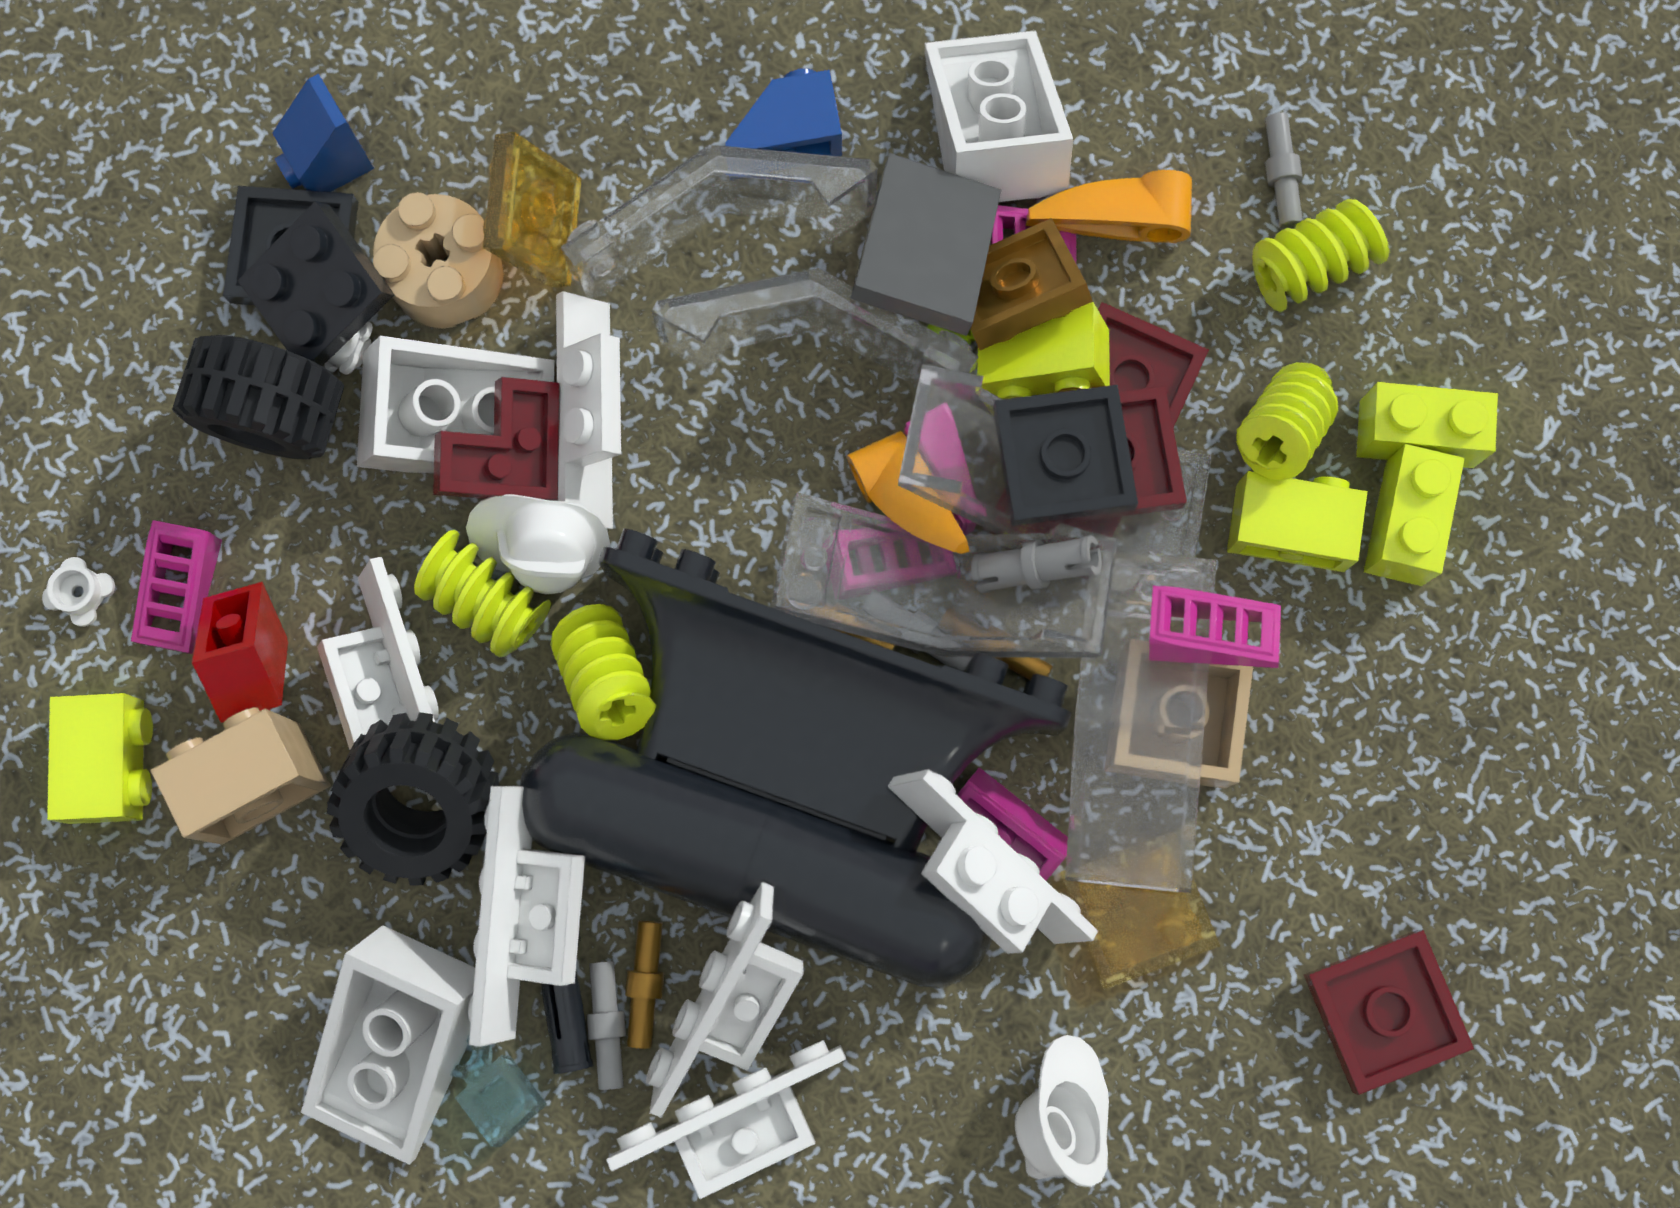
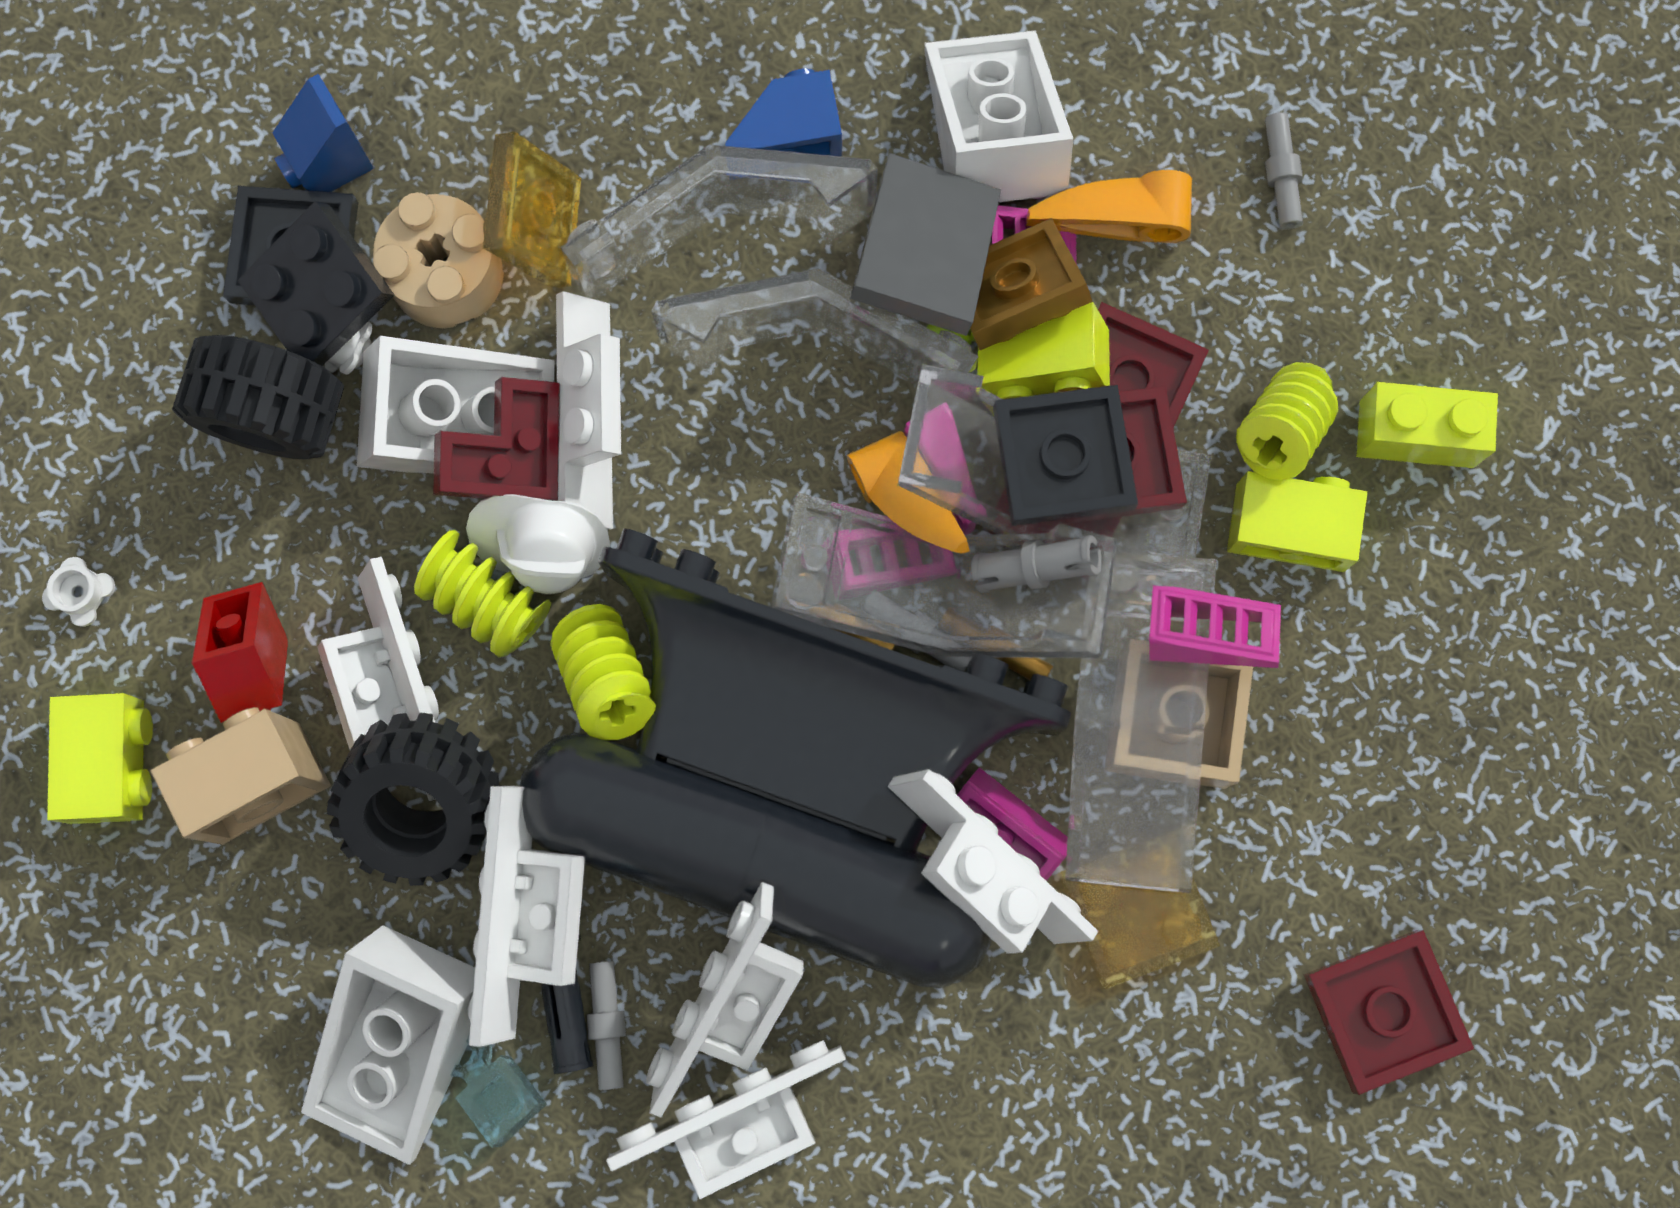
(200, 573): dark pink slope -> none
(644, 984): pearl gold bar -> none
(1067, 1117): white piece -> none
(1318, 249): neon yellow piece -> none
(1414, 515): neon yellow brick -> none

